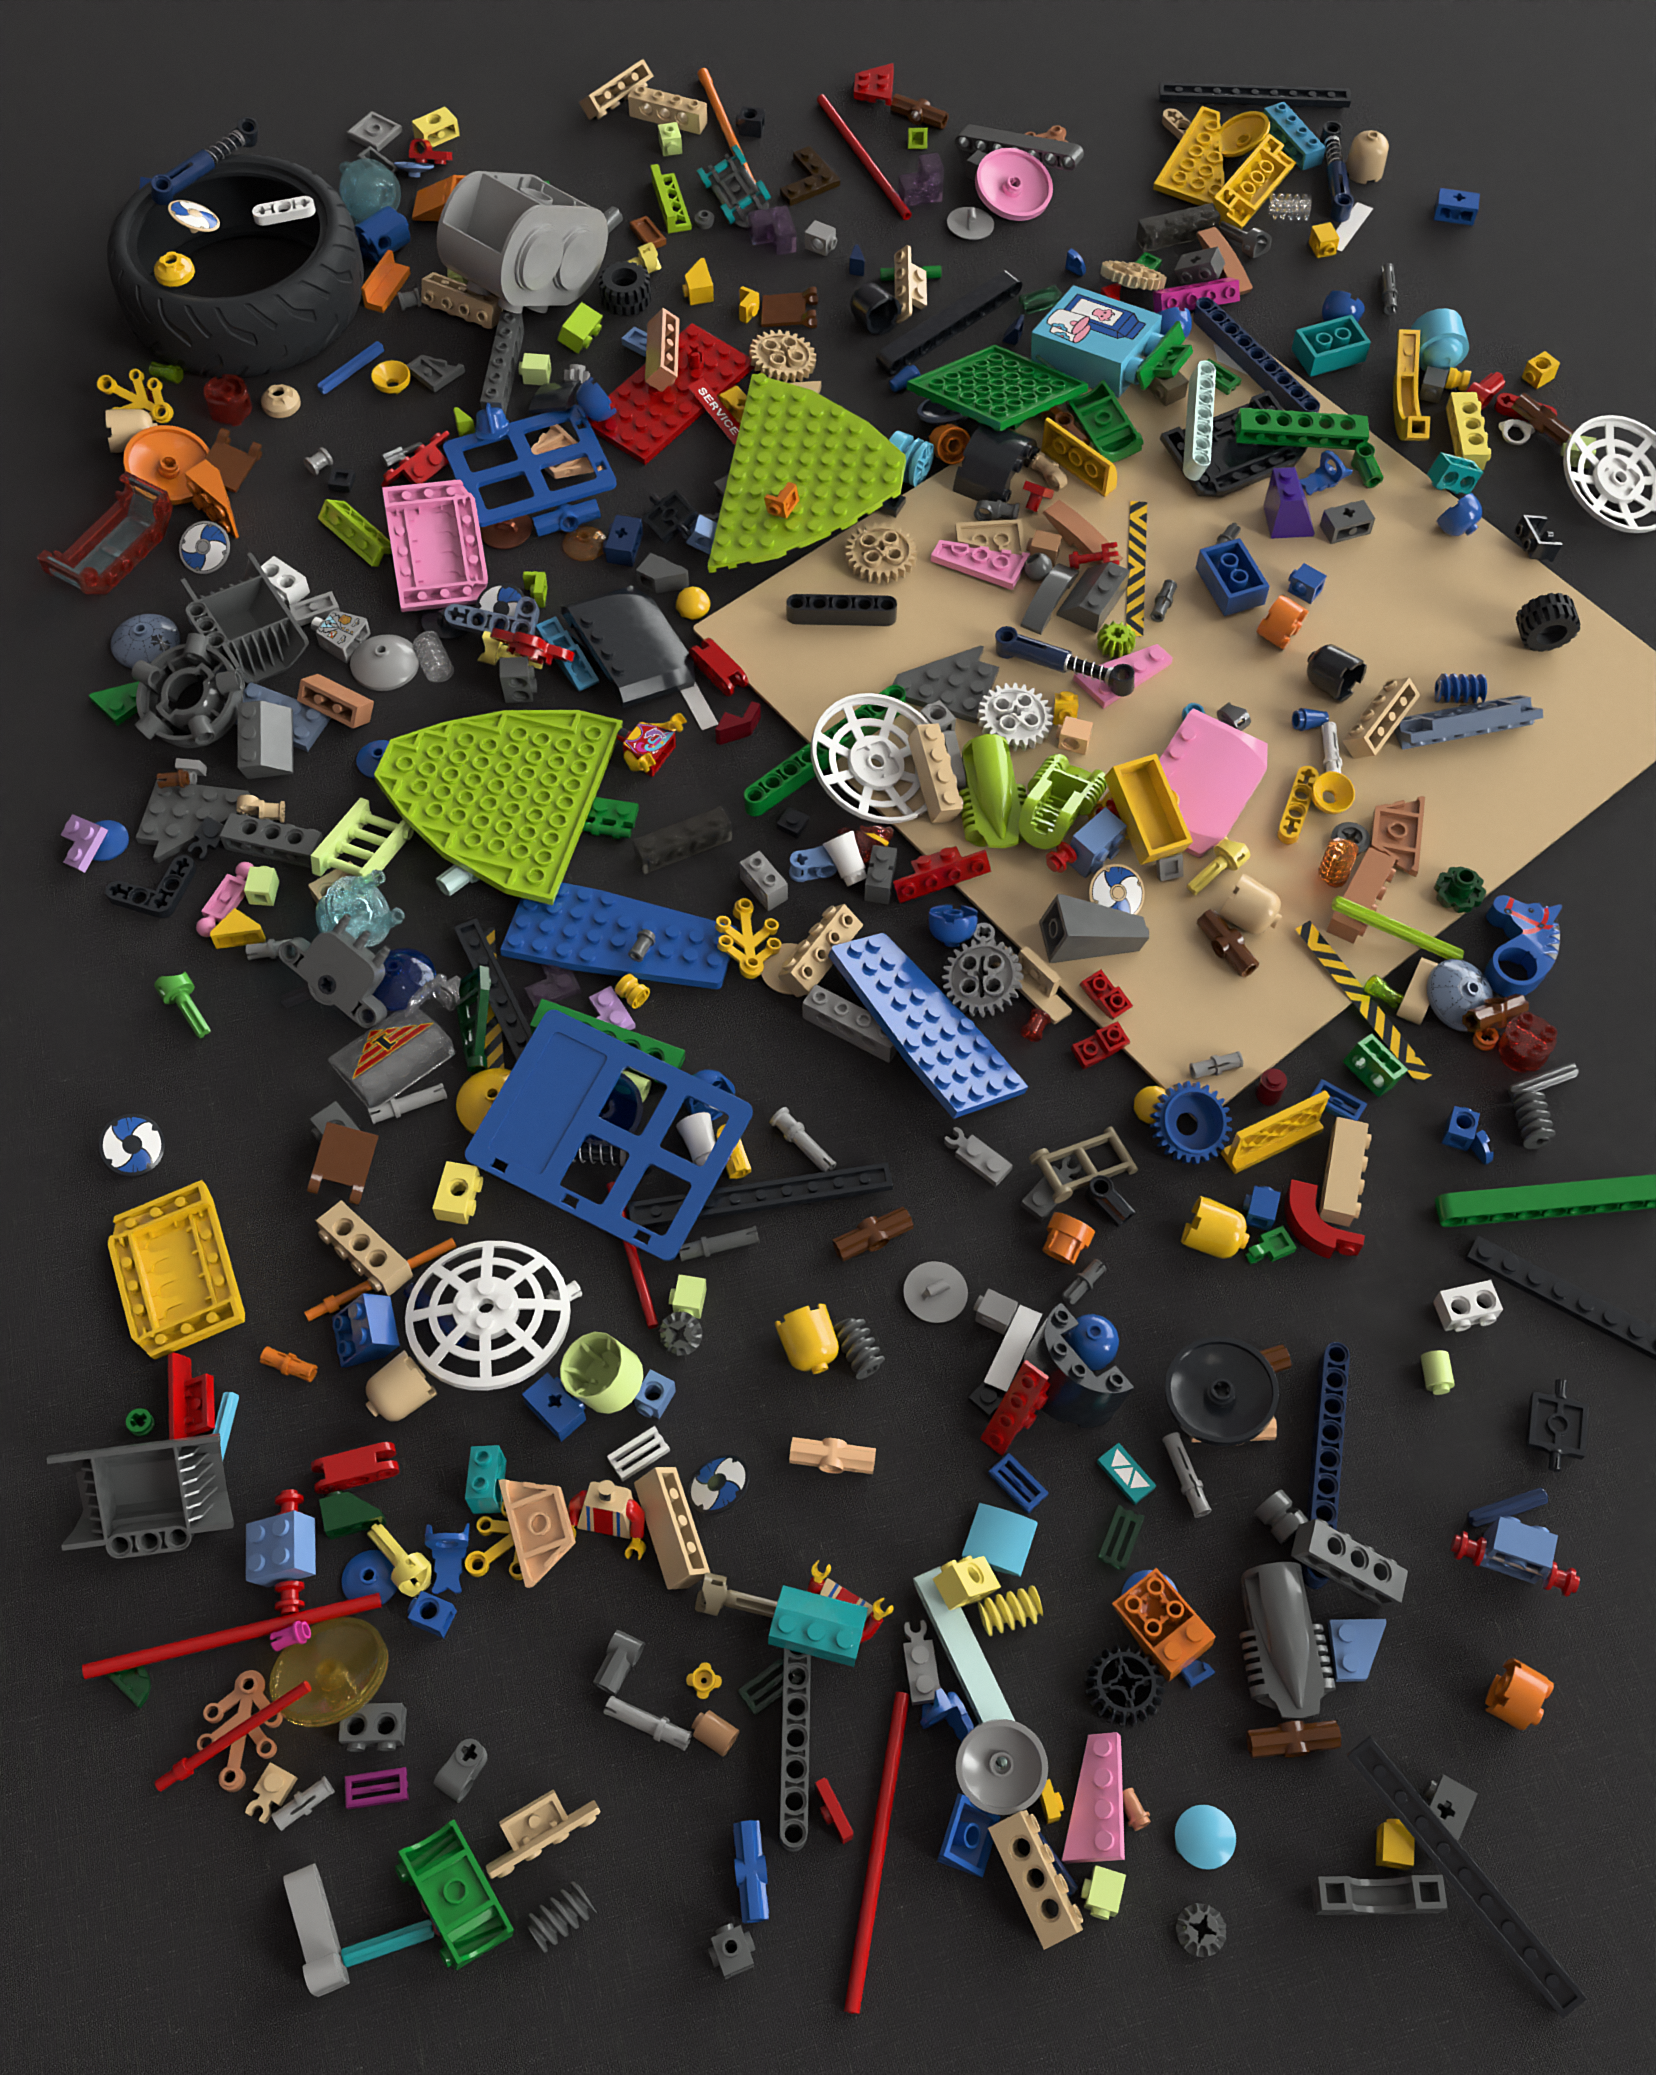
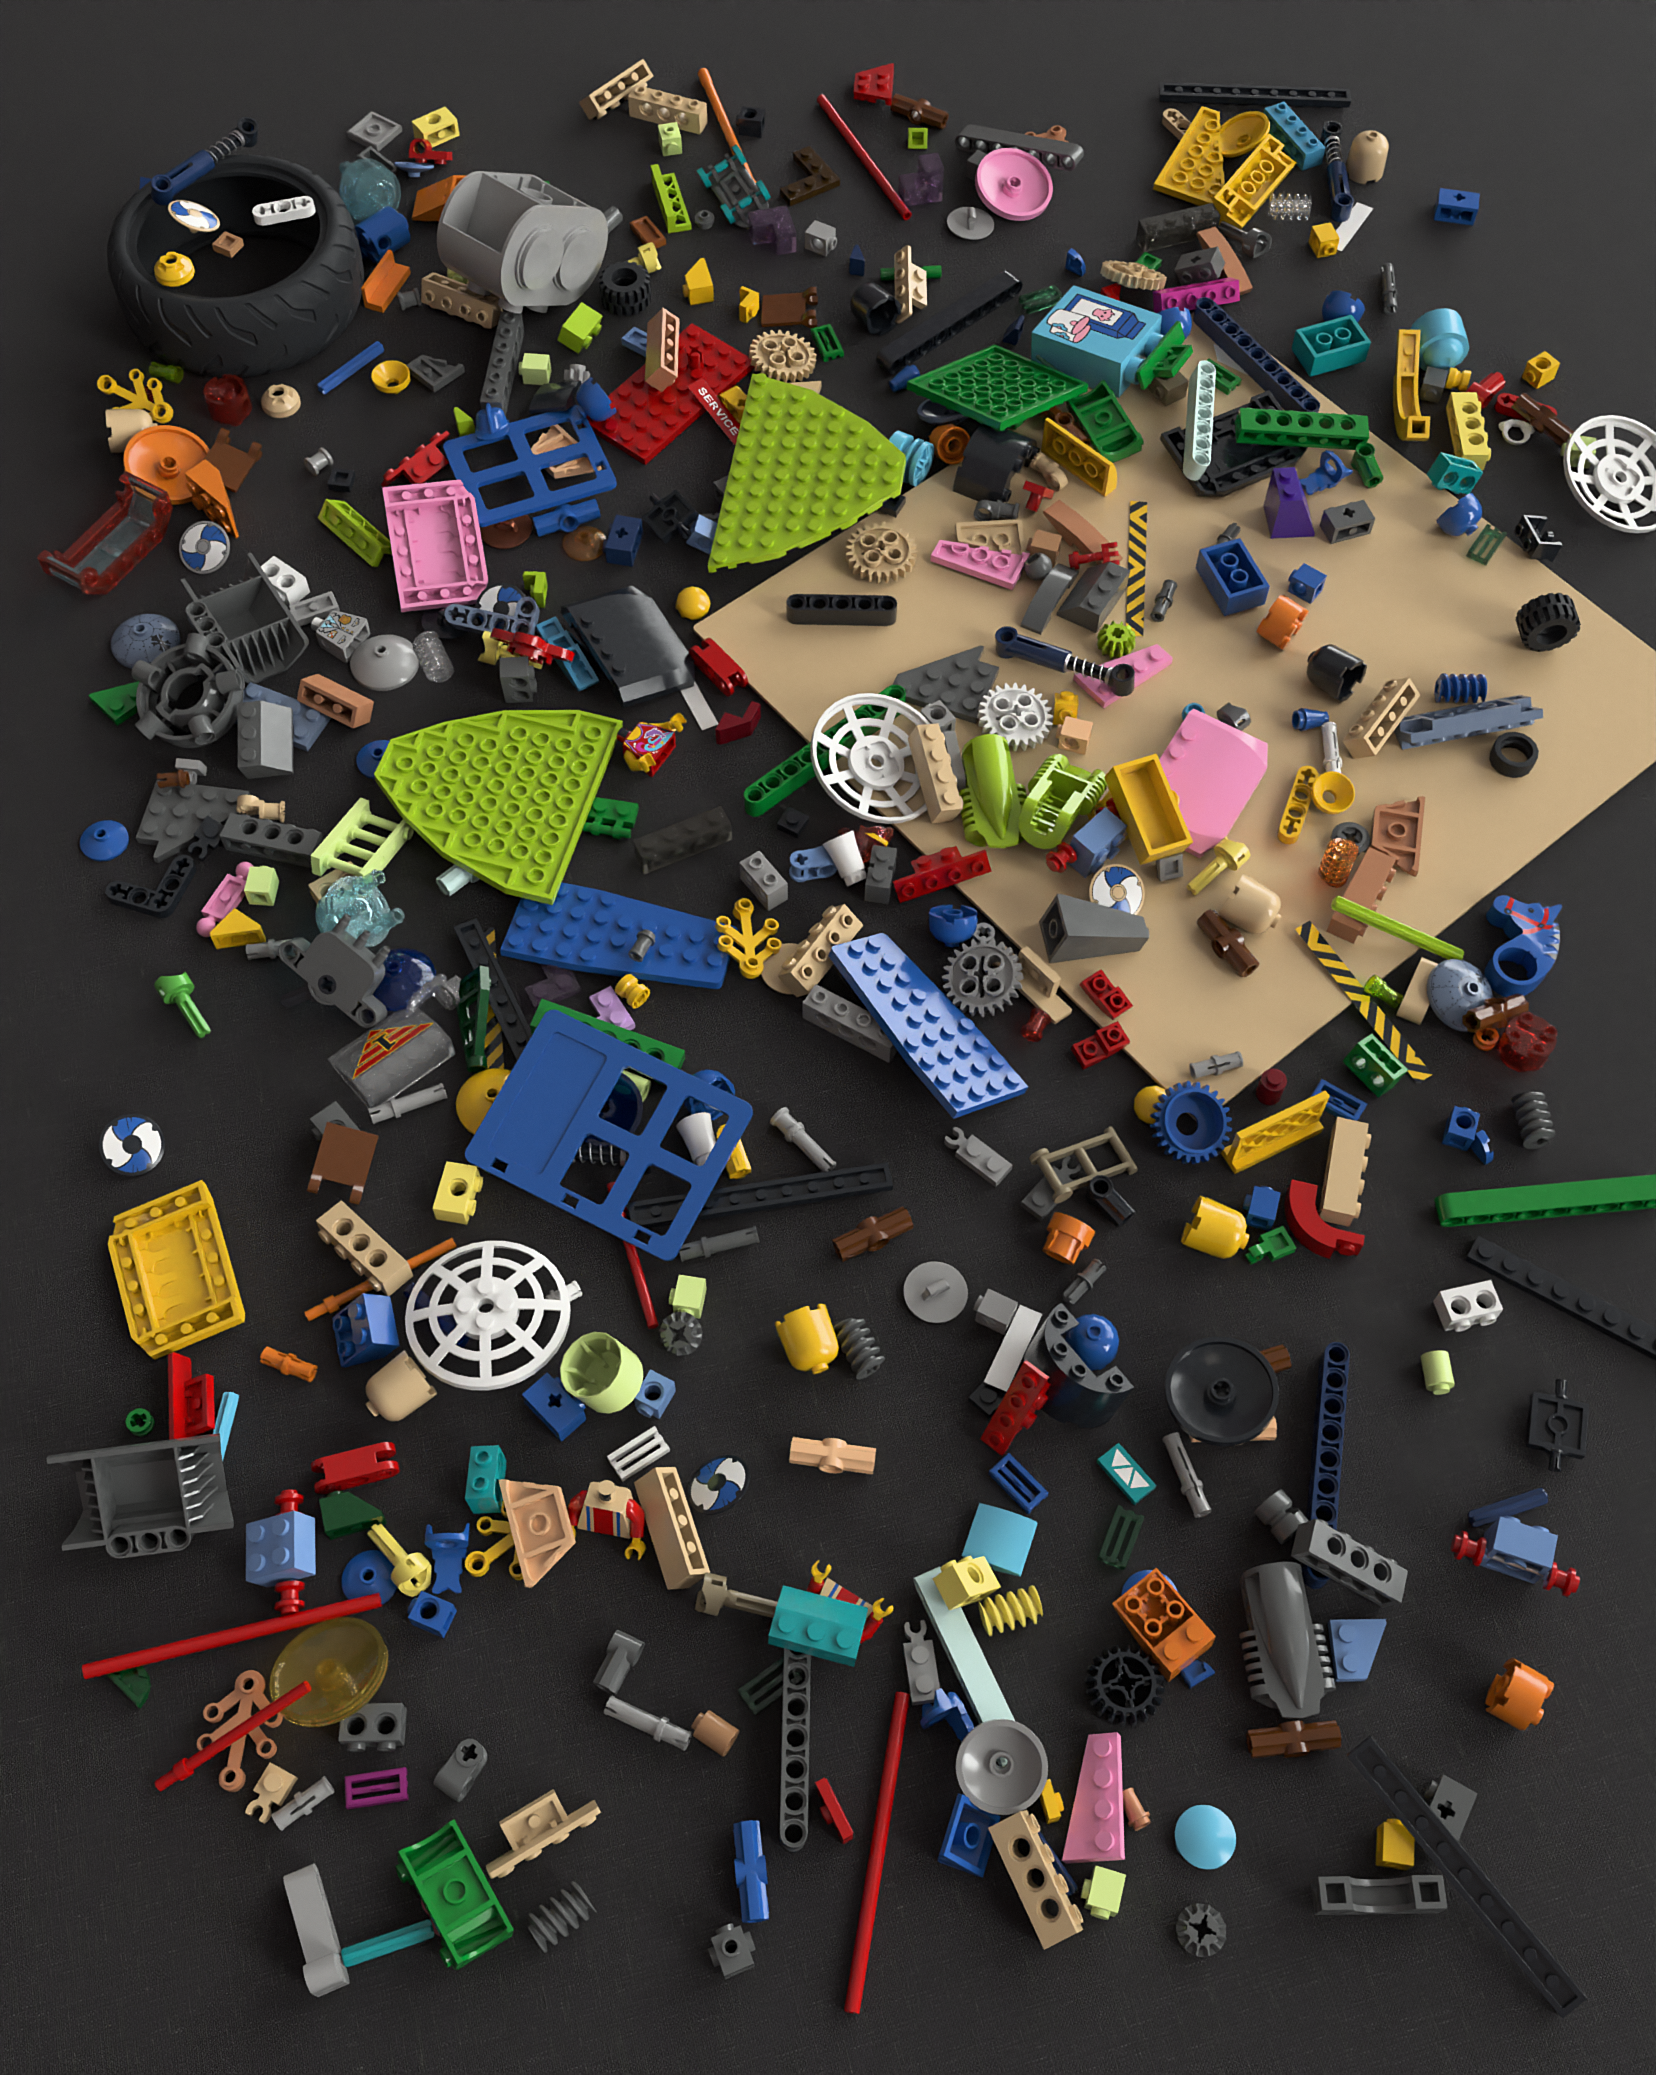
(86, 839): lavender plate -> none
(228, 244): none -> medium nougat plate
(295, 1634): dark pink pin -> none
(398, 454): dark grey axle -> none
(661, 575): dark grey slope -> none
(703, 1689): yellow plate -> none
(784, 503): orange bracket -> none
(831, 353): none -> green tile
(1460, 889): dark green plant -> none
(1493, 534): none -> clear green tile
(1510, 768): none -> black tyre
(1544, 1080): dark grey axle -> none

